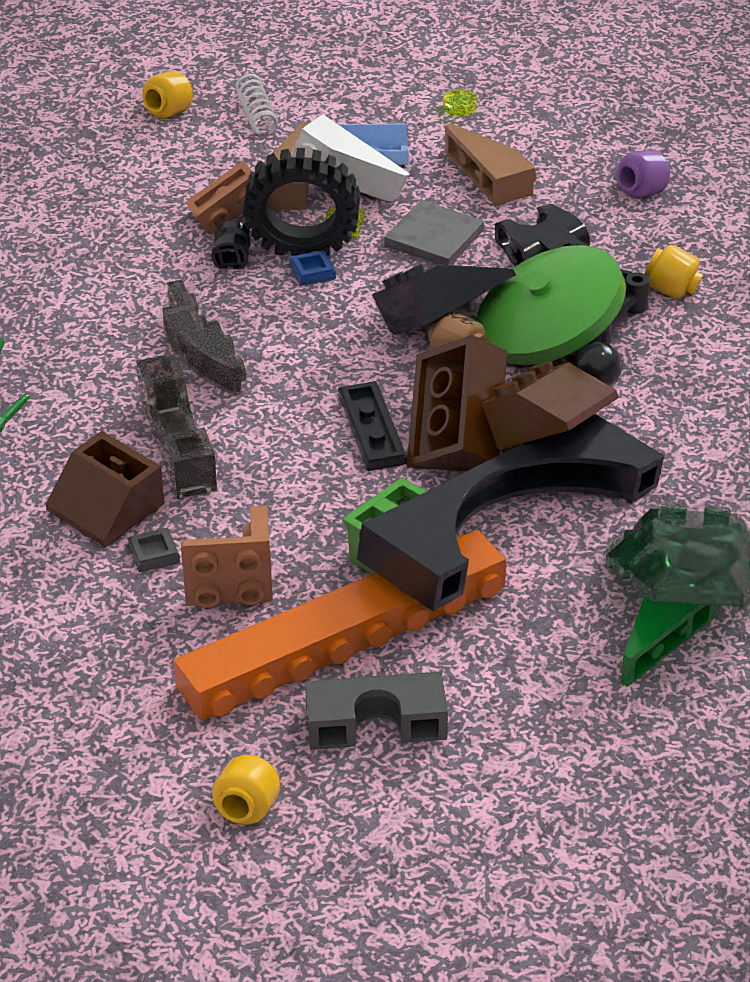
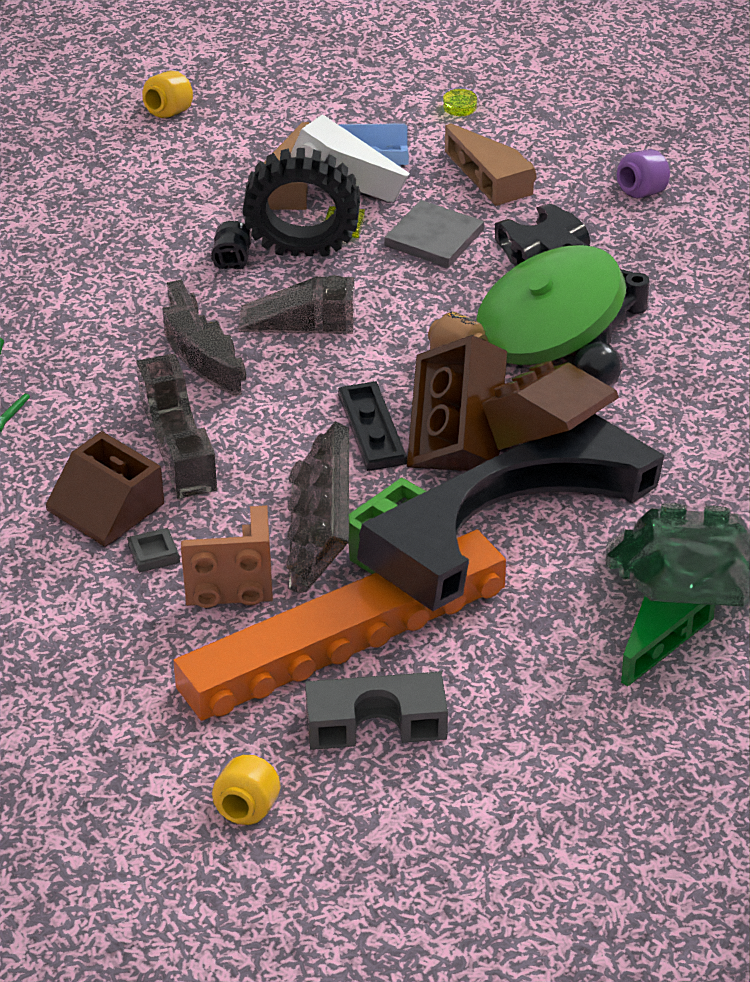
(221, 199): nougat bracket -> none
(260, 91): white piece -> none
(311, 306): none -> clear smoke slope
(312, 267): blue tile -> none
(319, 508): none -> clear smoke plate
(425, 295): black slope -> none
(673, 272): yellow head -> none

